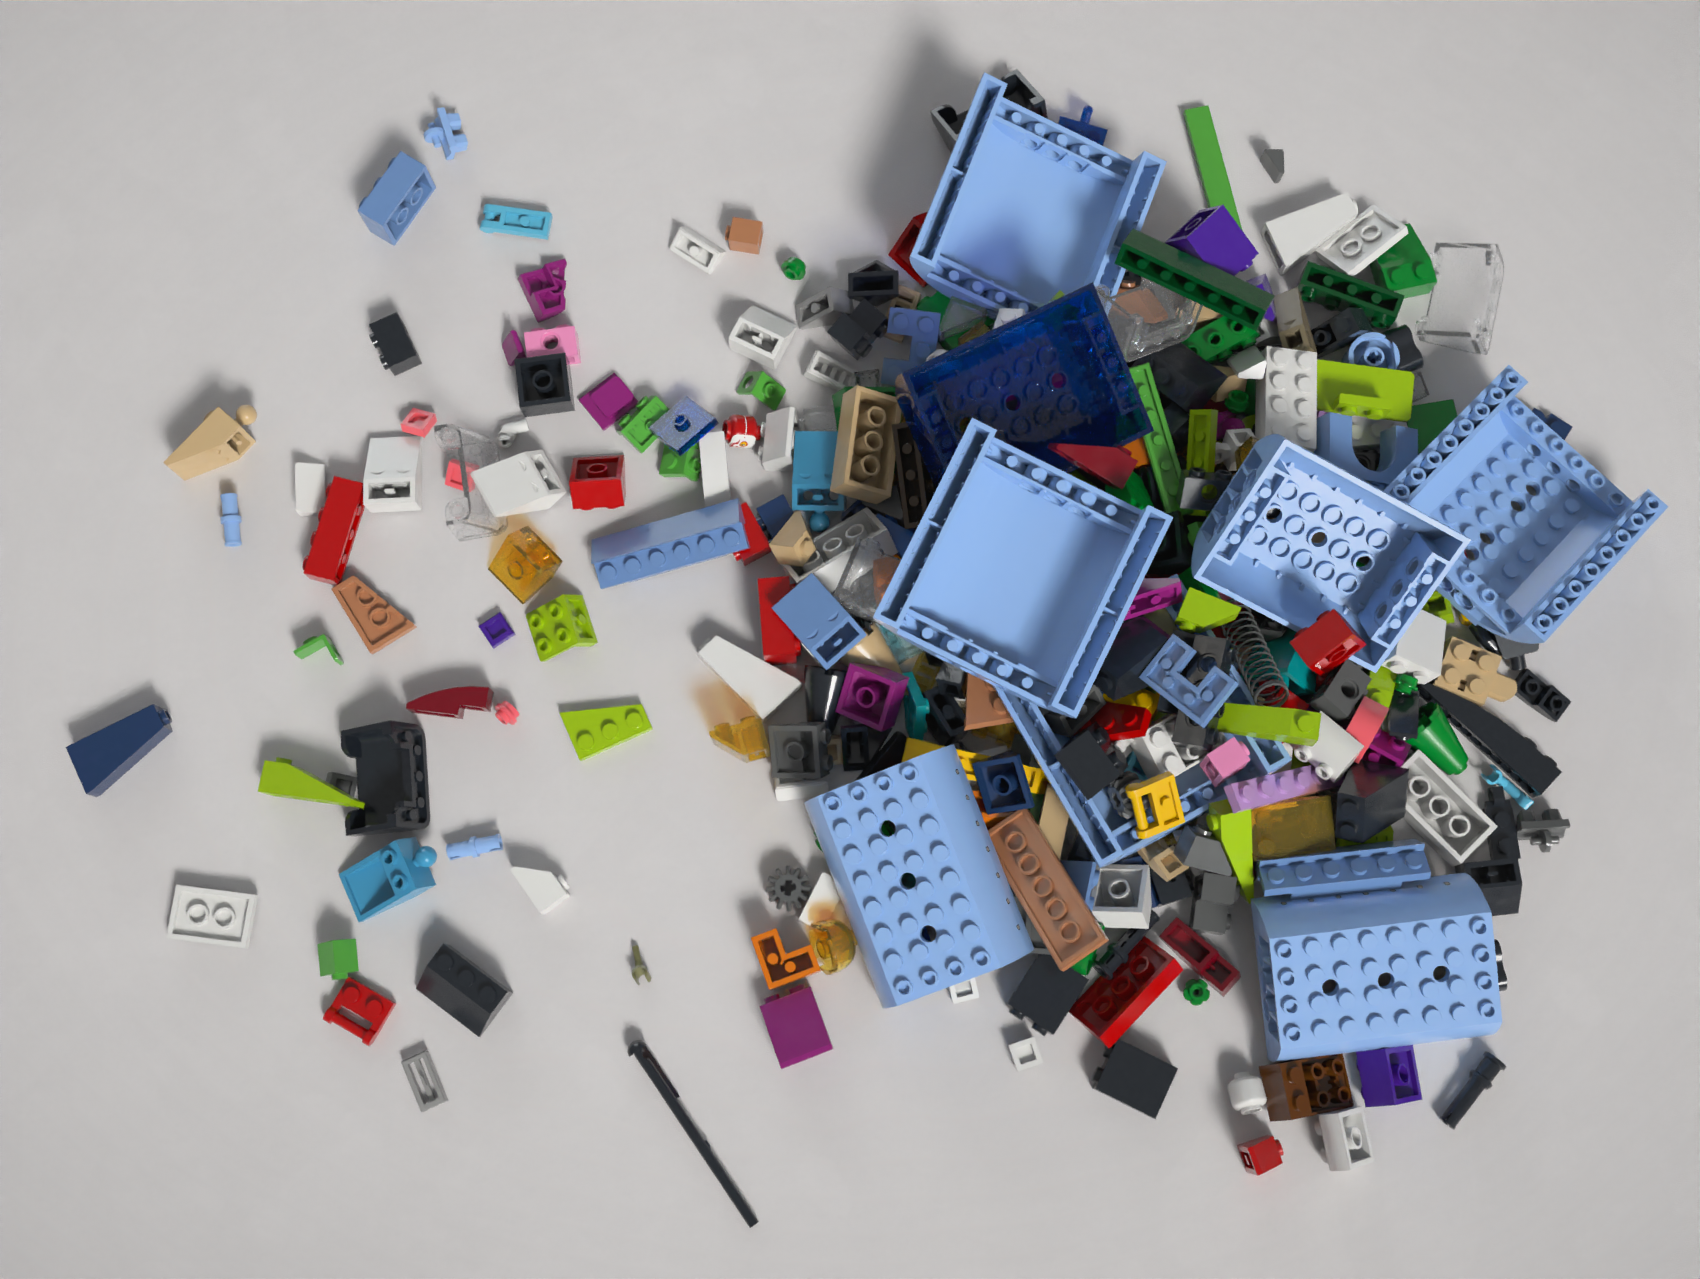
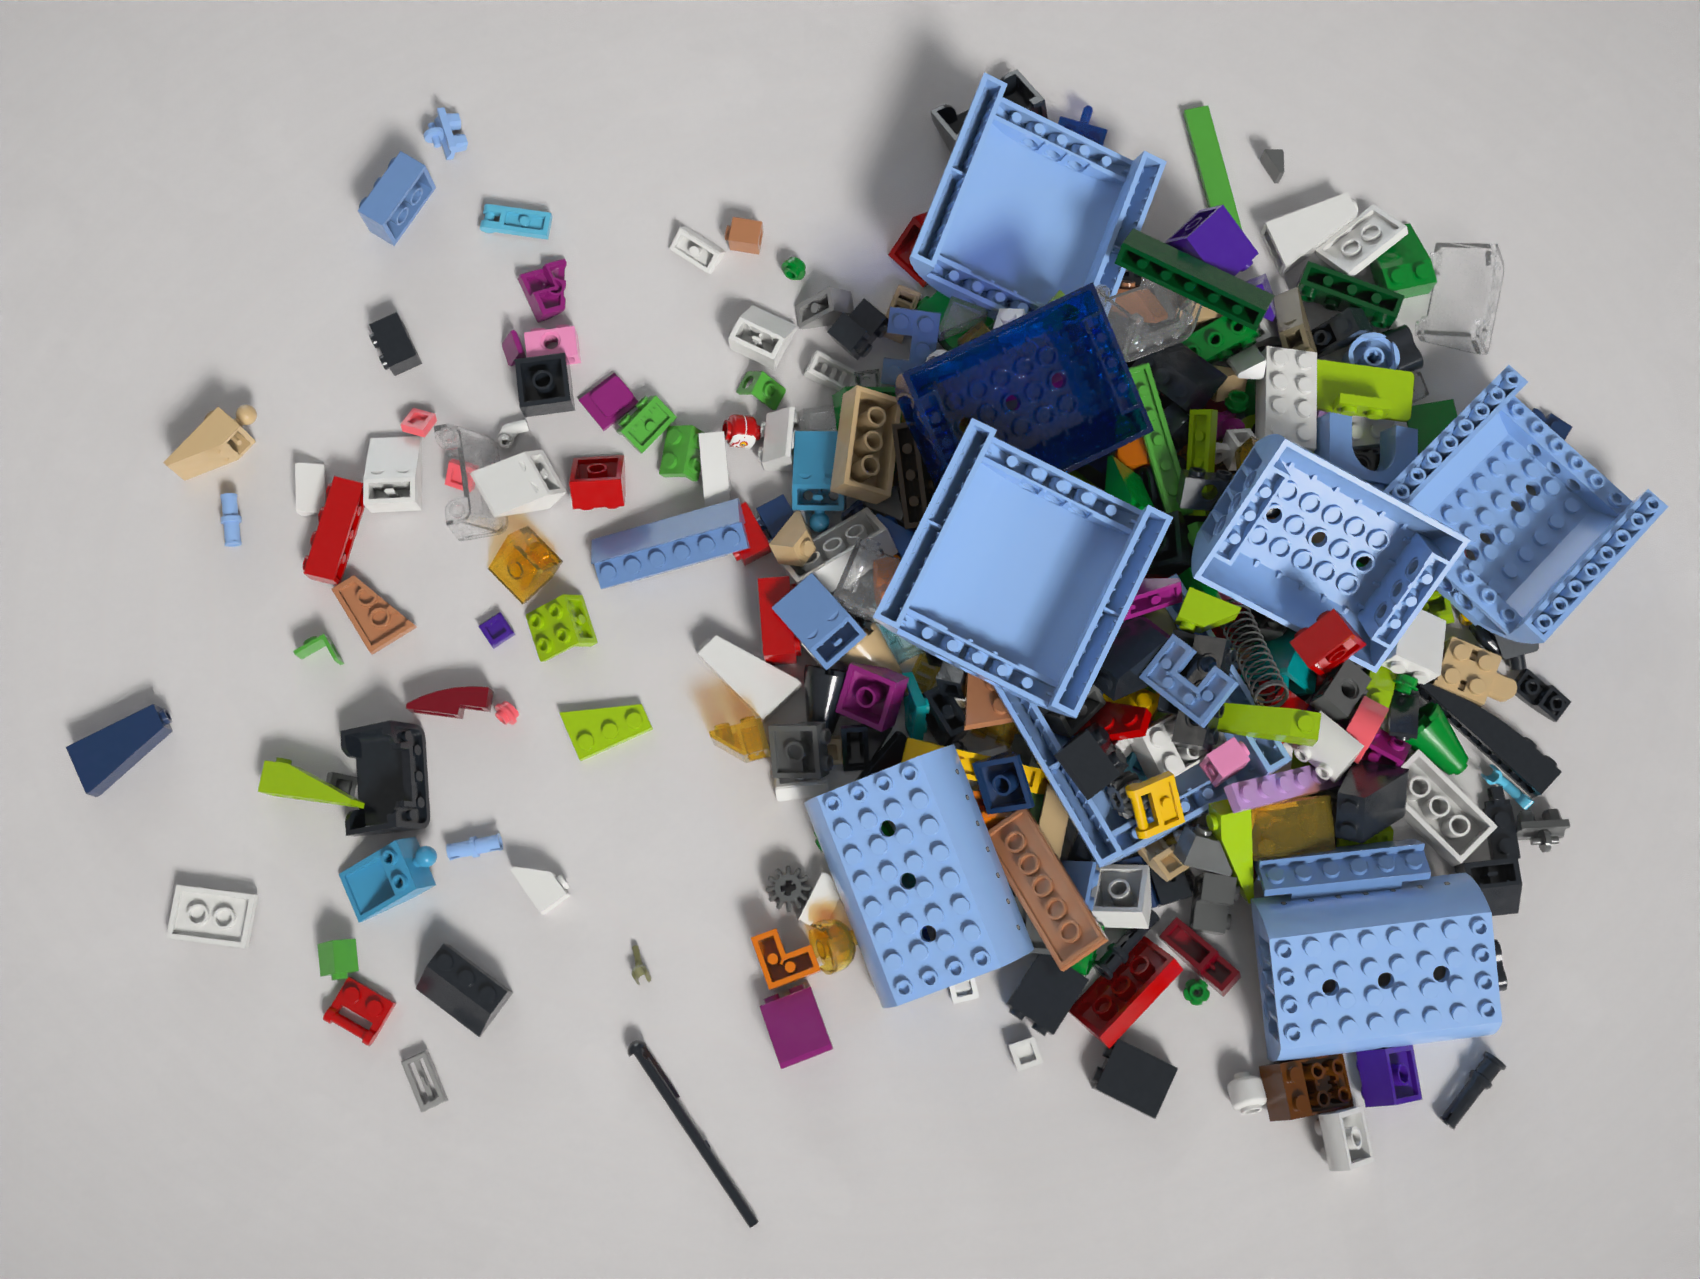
(683, 425): clear blue plate -> none
(874, 283): black slope -> none
(1106, 464): dark red slope -> none
(1261, 1154): red slope -> none

